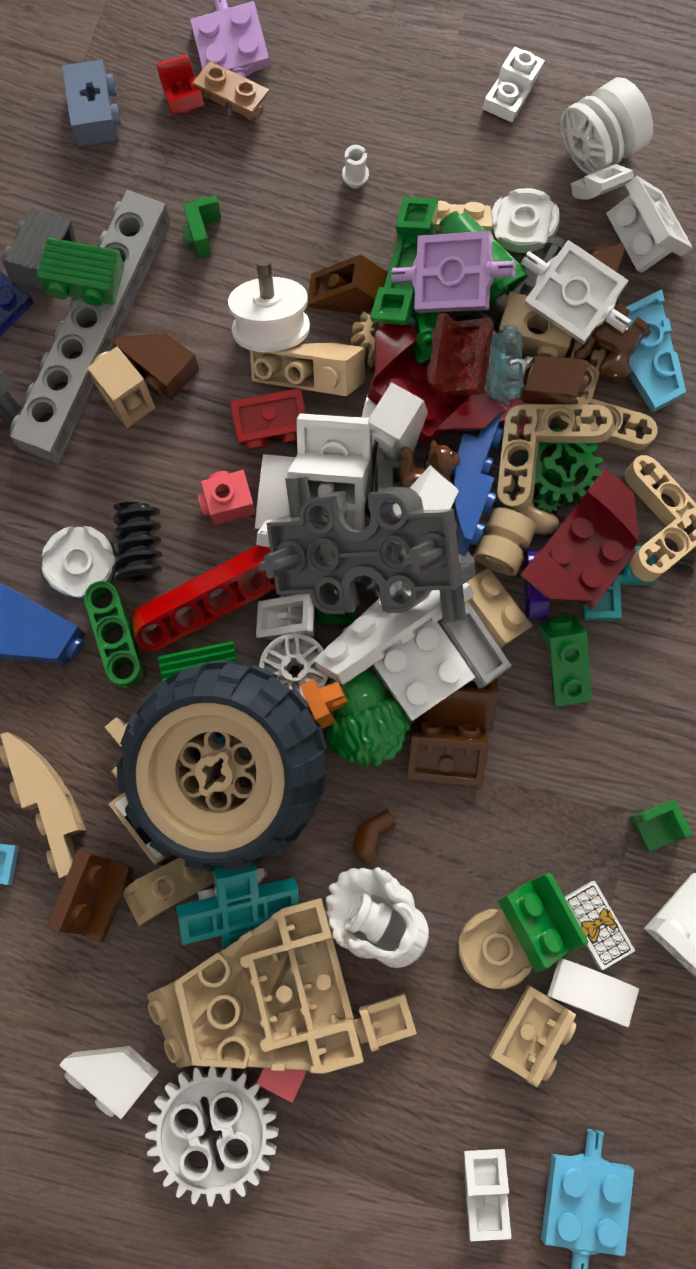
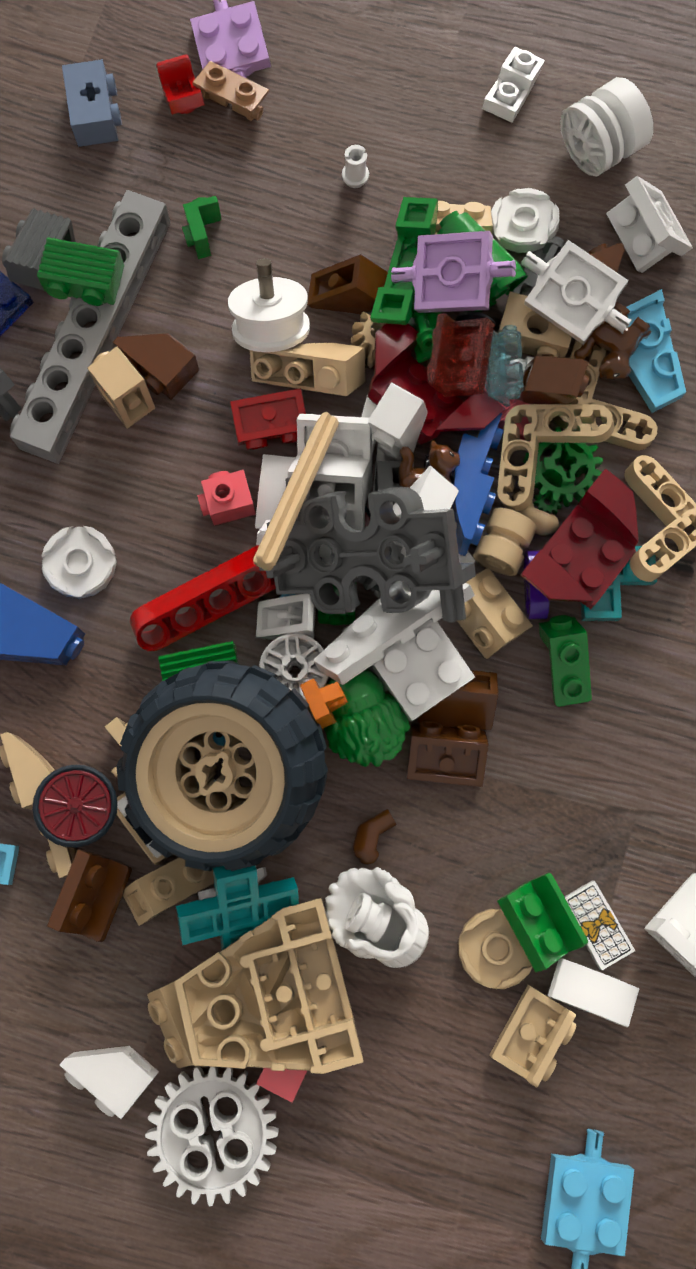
(74, 806): none -> dark red wheel
(106, 620): green beam -> none
(136, 541): black piece -> none
(295, 492): none -> tan axle
(385, 1022): tan bracket -> none
(476, 647): light grey tile -> none
(487, 1195): white slope -> none
(601, 182): white slope -> none
(660, 825): green panel -> none

